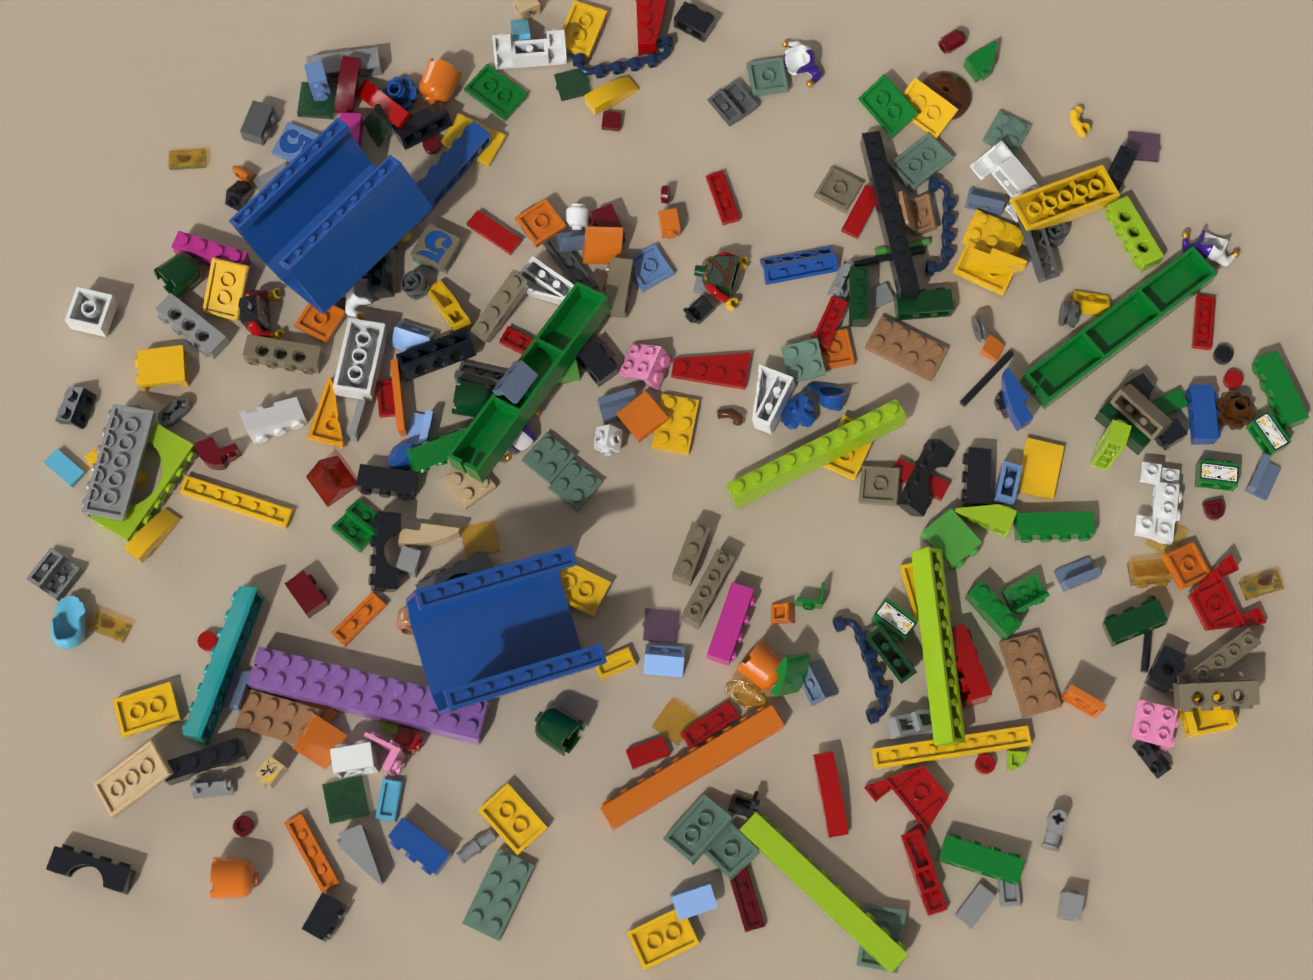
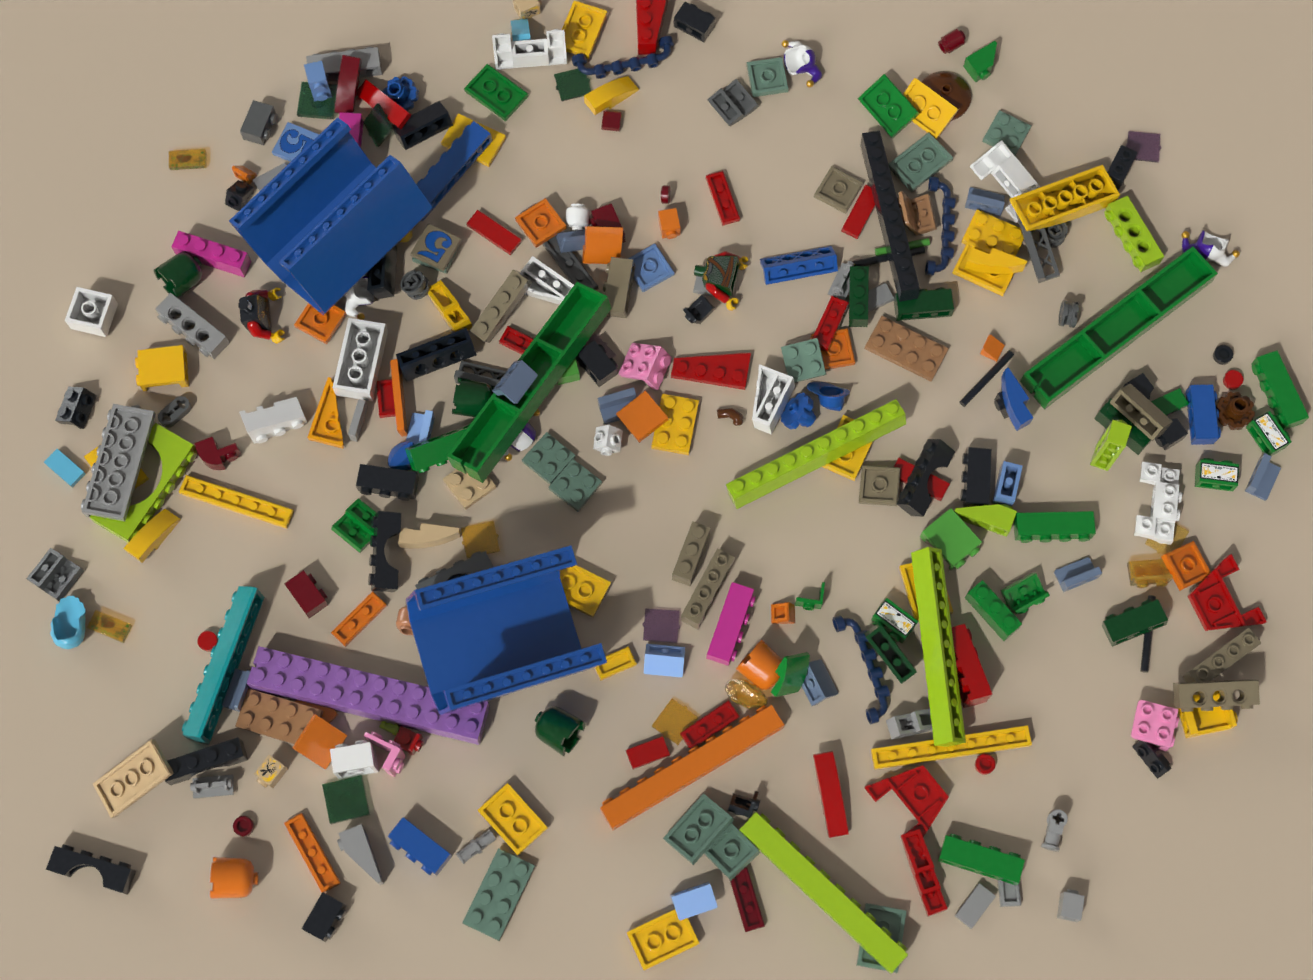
(146, 710): yellow plate -> none
(224, 288): yellow tile -> none
(256, 345): dark tan brick -> none
(331, 479): clear red slope -> none
(389, 799): medium azure tile -> none
(409, 561): light grey brick -> none
(410, 336): light blue panel -> none
(432, 145): dark red tile -> none
(439, 81): orange cylinder -> none
(979, 328): dark grey piece -> none
(1015, 759): lime tile -> none
(1030, 674): medium nougat plate -> none
(1040, 468): yellow tile -> none
(1079, 127): yellow piece -> none
(1083, 701): orange tile -> none
(1091, 303): yellow slope -> none
(1157, 677): black brick -> none
(1203, 322): red tile -> none
(1213, 509): dark red tile -> none
(1261, 585): clear yellow tile -> none

